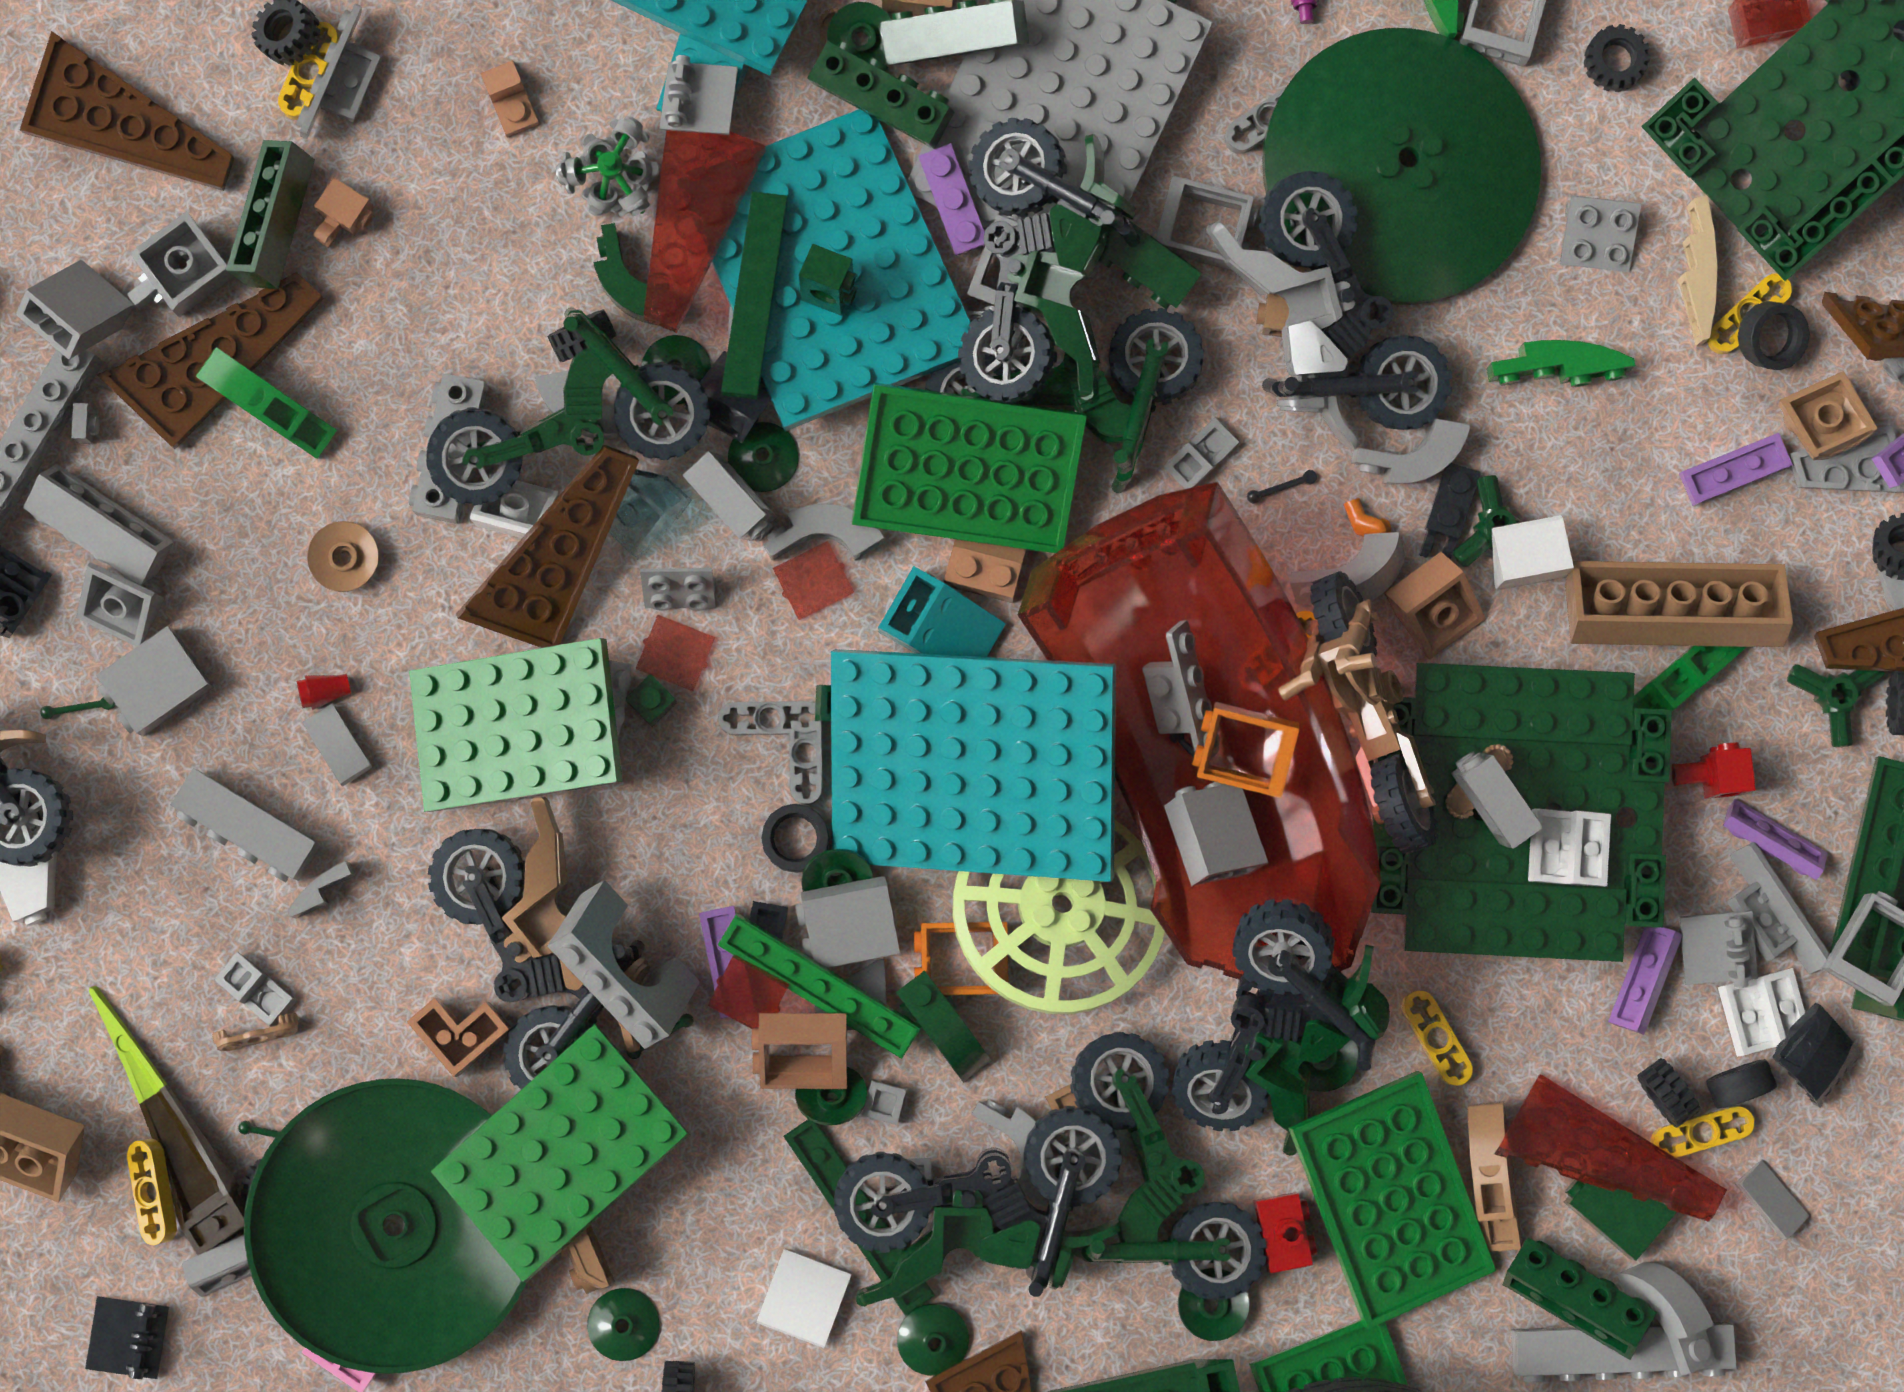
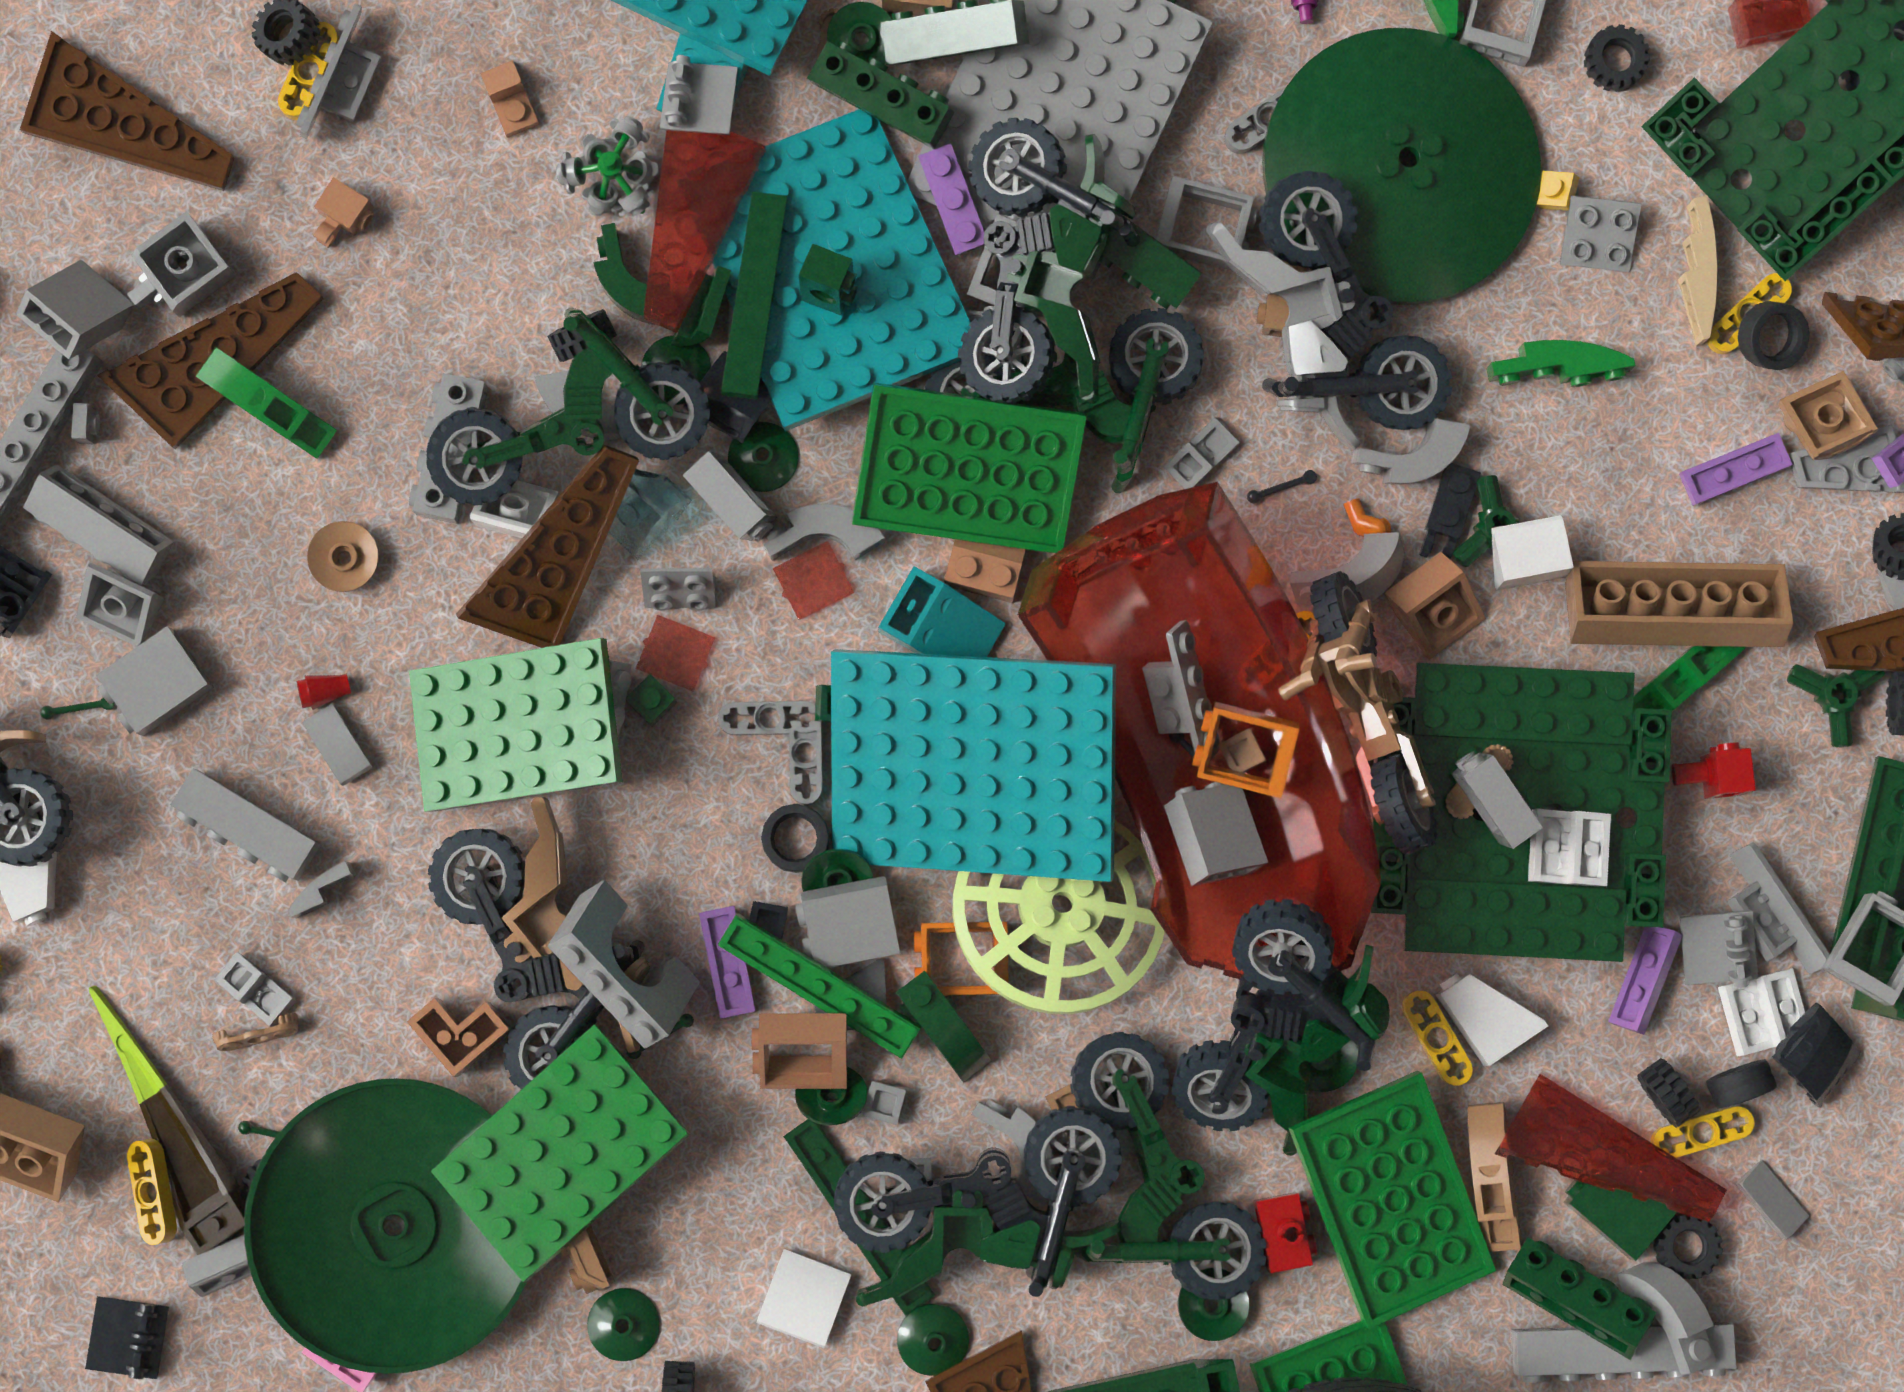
(270, 214): brick -> none
(704, 309): none -> dark green slope
(747, 992): clear red piece -> none
(1242, 751): none -> medium nougat plate
(1487, 1018): none -> white slope
(1557, 190): none -> yellow plate
(1710, 1246): none -> black tyre
(1775, 839): medium lavender plate -> none

